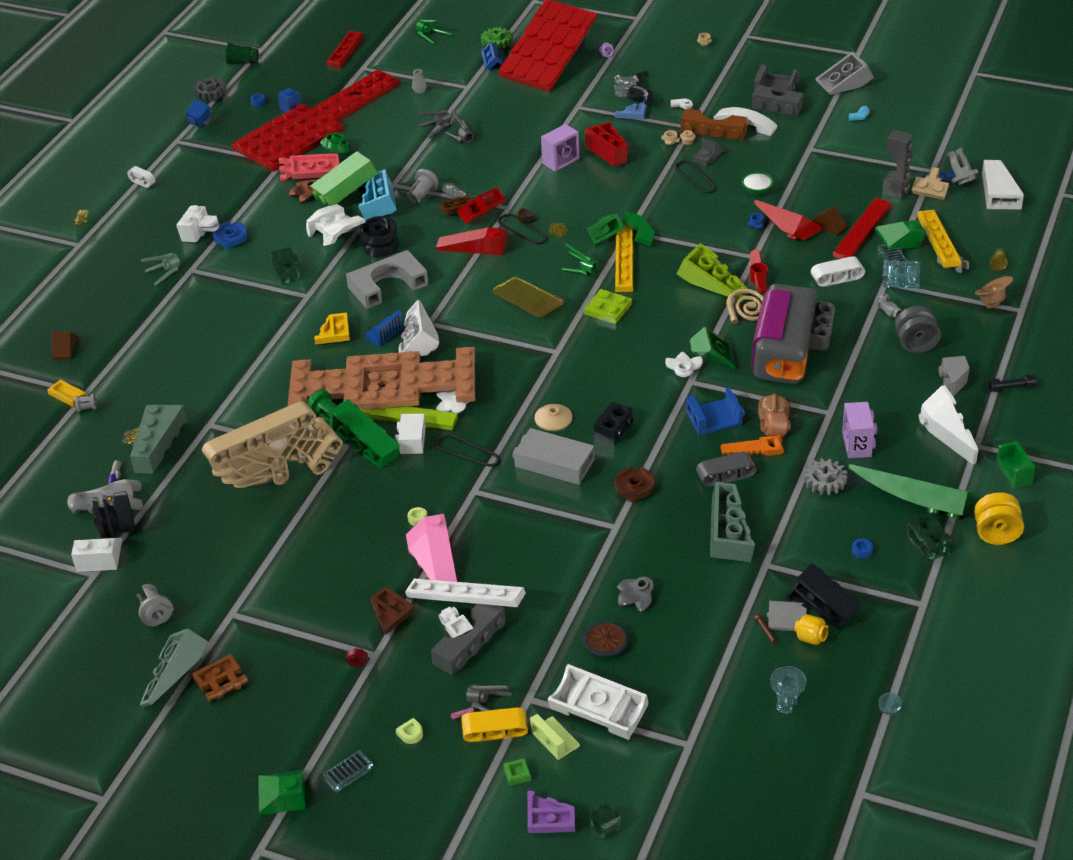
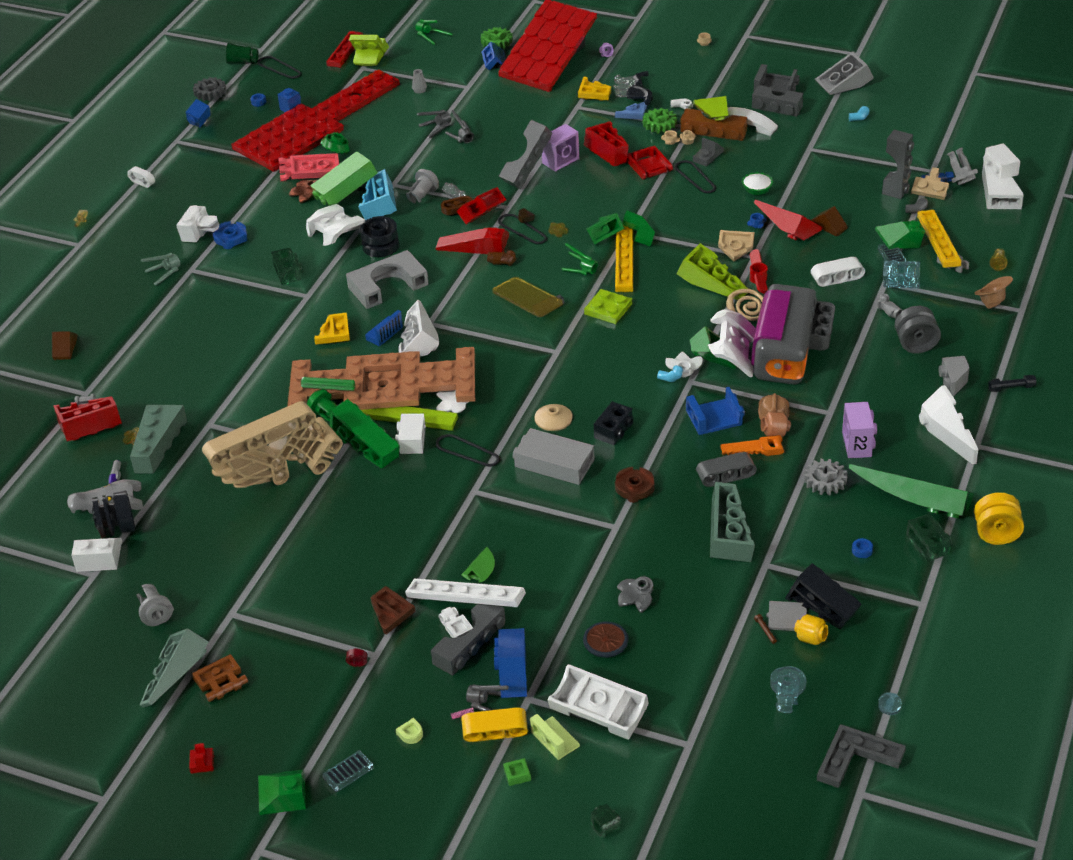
(65, 392): yellow tile -> none
(87, 418): none -> red wedge
(201, 759): none -> red tile
(292, 77): none -> black piece
(328, 383): none -> green axle
(368, 49): none -> lime piece
(416, 514): yellowish green tile -> none
(431, 548): bright pink wedge -> none
(481, 566): none -> bright green brick
(499, 258): none -> reddish brown arm
(511, 662): none -> blue wedge
(516, 172): none -> dark grey arch
(549, 815): medium lavender wing -> none
(594, 90): none -> yellow wing
(651, 166): none -> red container
(659, 120): none -> bright green gear
(670, 376): none -> medium azure arm
(713, 107): none -> lime wedge
(734, 339): none -> white piece
(736, 243): none -> tan plate
(851, 742): none -> dark grey plate
(862, 229): red tile -> none
(920, 205): none -> dark grey arm
(1001, 161): none -> white piece
(1015, 464): green panel -> none

